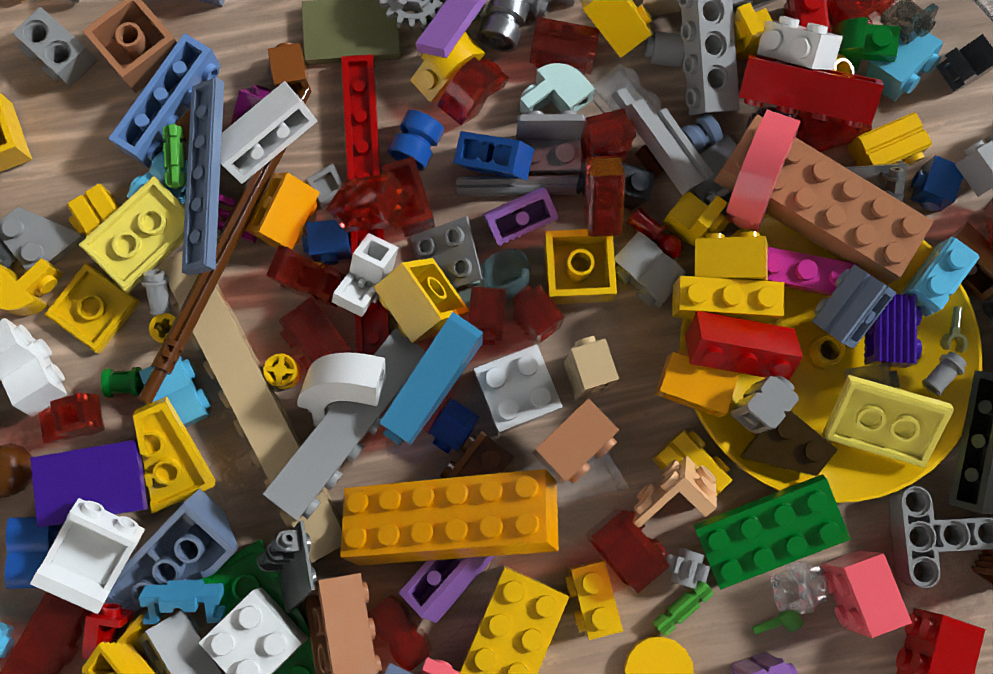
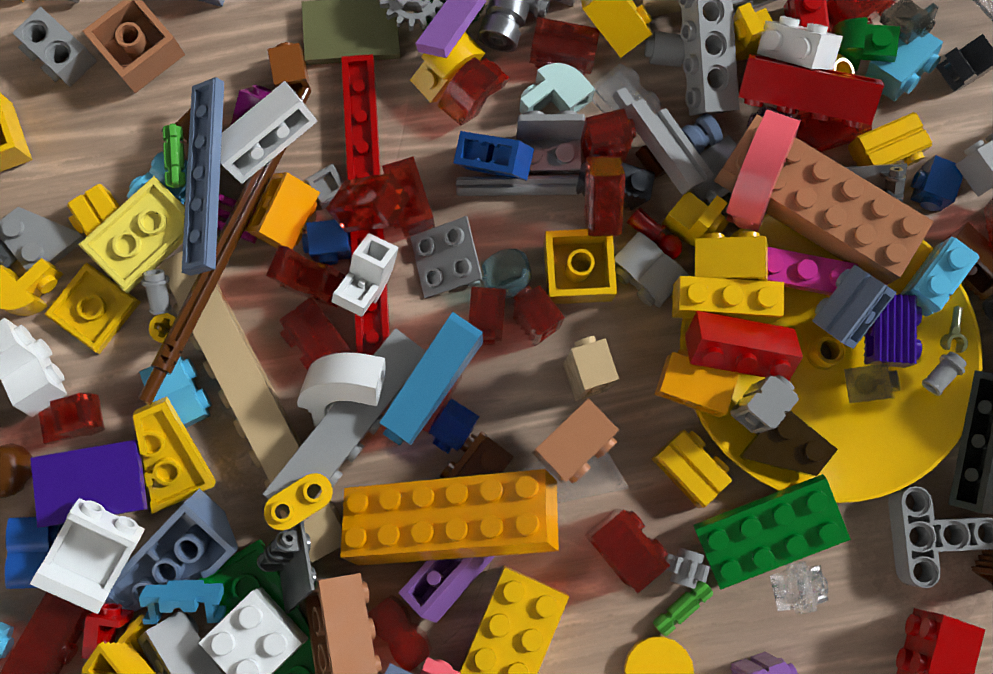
(121, 382): green bush -> none
(164, 99): medium blue brick -> none
(275, 369): yellow wheel -> none
(298, 501): none -> yellow plate
(417, 137): blue wheel -> none
(419, 298): yellow brick -> none
(517, 389): white brick -> none
(521, 216): medium lavender brick -> none
(594, 598): yellow brick -> none
(693, 482): light nougat bracket -> none
(787, 617): bright green hand -> none
(865, 593): coral brick -> none
(887, 421): light yellow tile -> none

